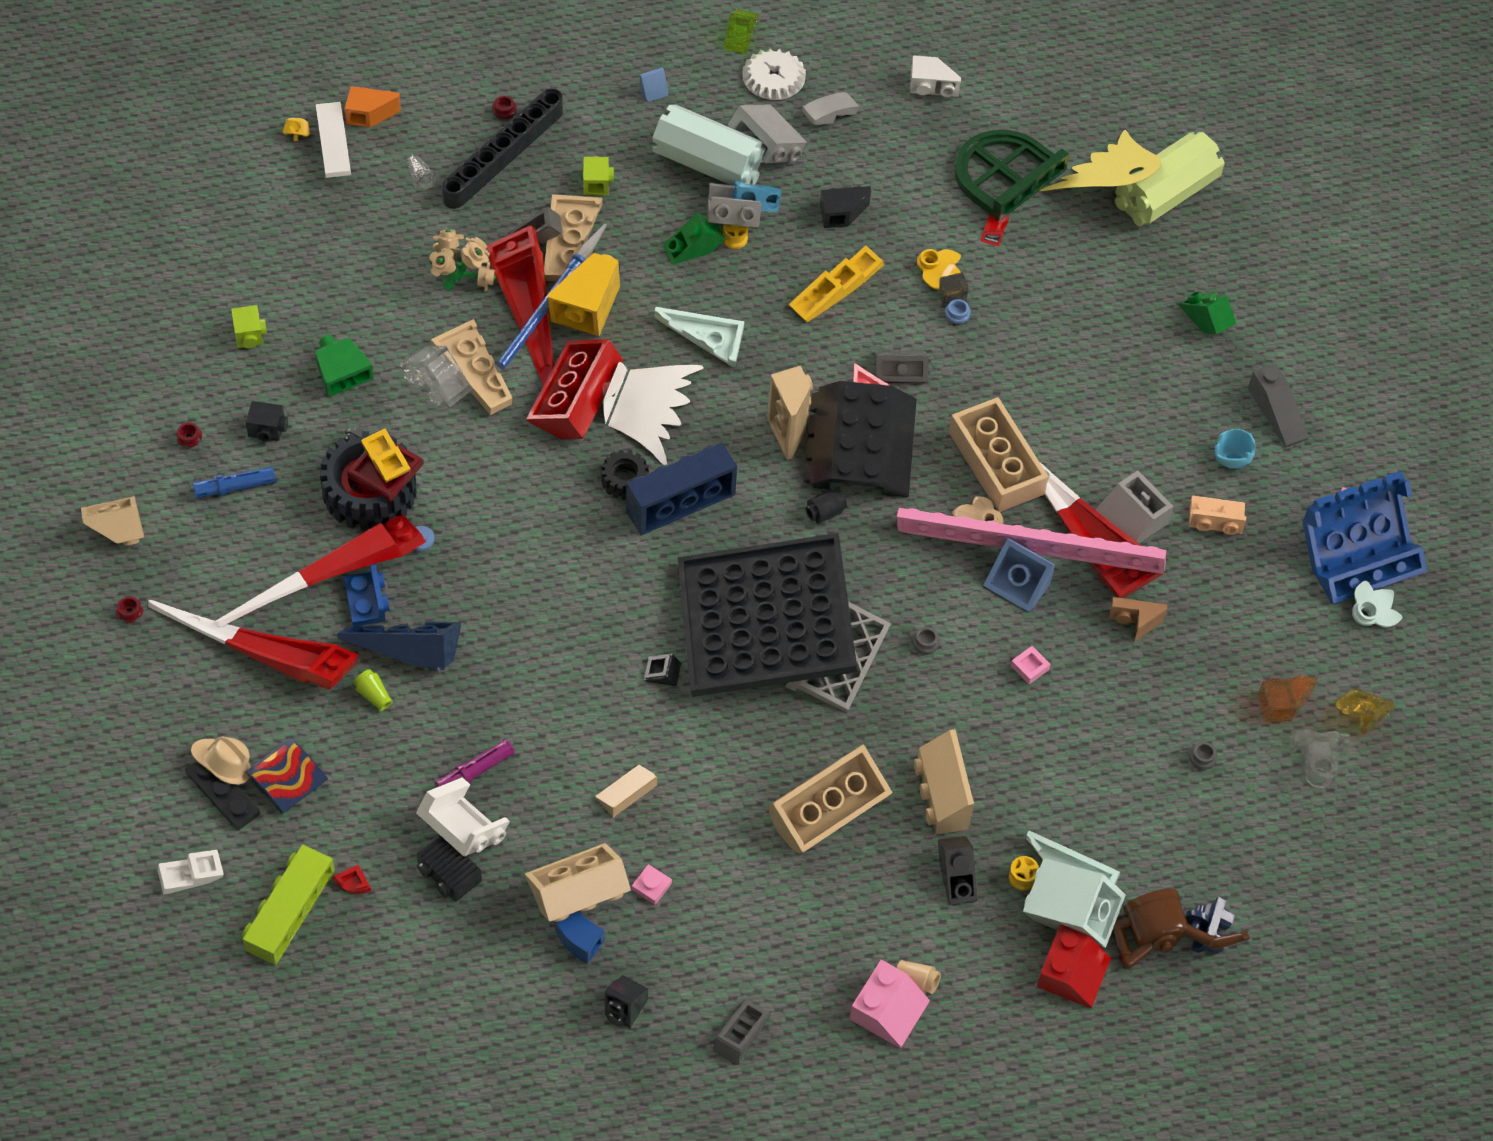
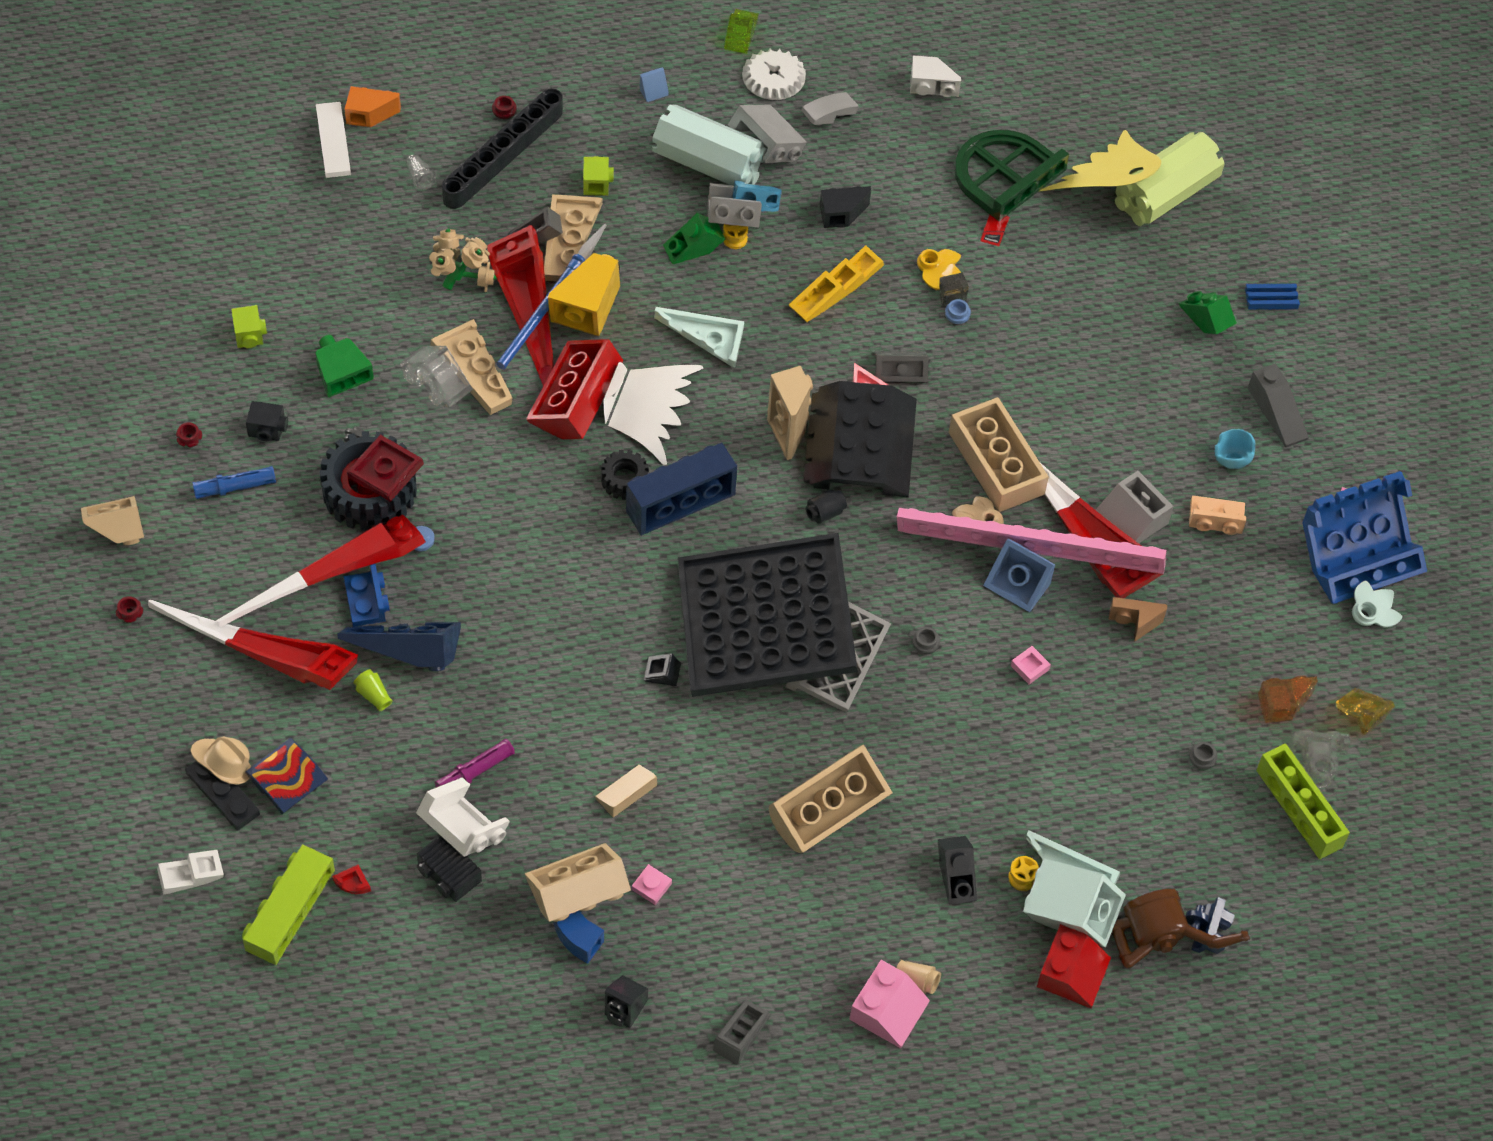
(297, 127): yellow piece -> none
(385, 455): yellow slope -> none
(944, 784): tan slope -> none
(1271, 293): none -> blue tile
(1302, 801): none -> lime brick

